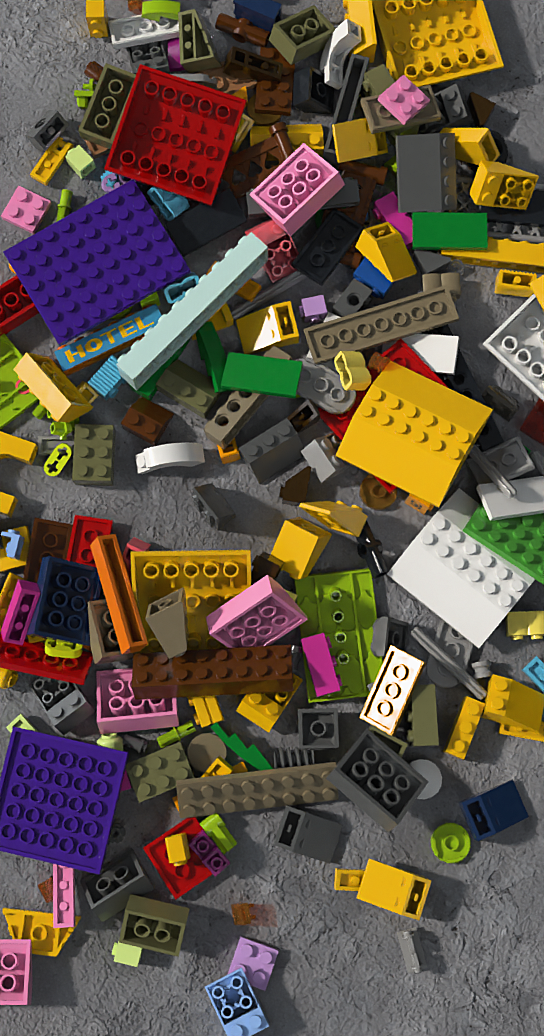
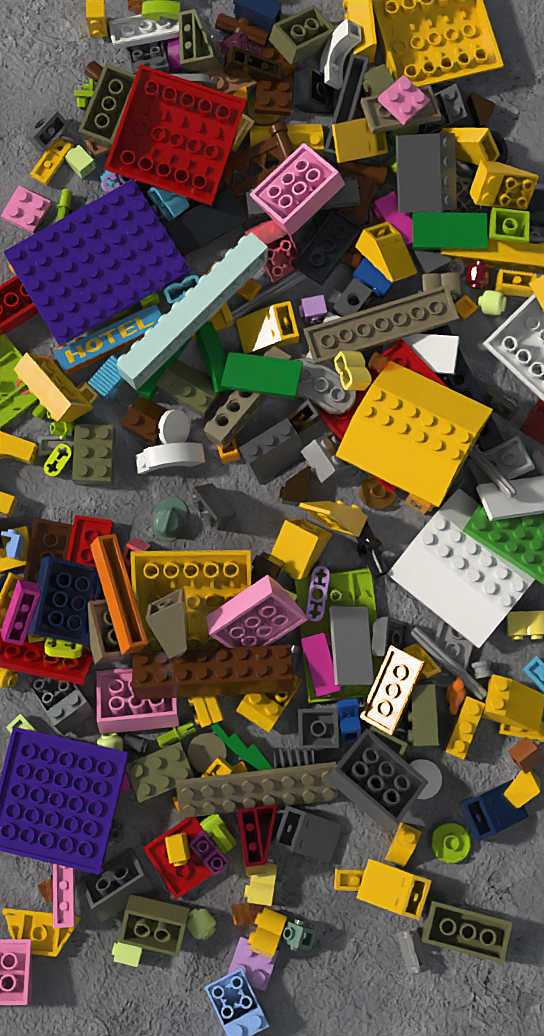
(169, 519): none -> sand green piece
(174, 427): none -> white tile
(201, 924): none -> yellowish green head
(238, 40): none -> clear pink brick
(256, 835): none -> dark red wedge
(262, 886): none -> light yellow brick
(268, 932): none -> yellow brick
(294, 933): none -> sand green brick
(325, 580): none -> lavender beam
(348, 720): none -> blue brick
(351, 646): none -> light grey tile
(403, 845): none -> yellow slope
(431, 668): none -> yellow slope
(455, 695): none -> orange animal
(465, 307): none -> light orange plate
(466, 931): none -> olive brick
(478, 275): none -> dark red head
(492, 302): none -> yellowish green head
(509, 225): none -> lime slope
(523, 788): none -> yellow slope
(526, 754): none -> dark orange brick

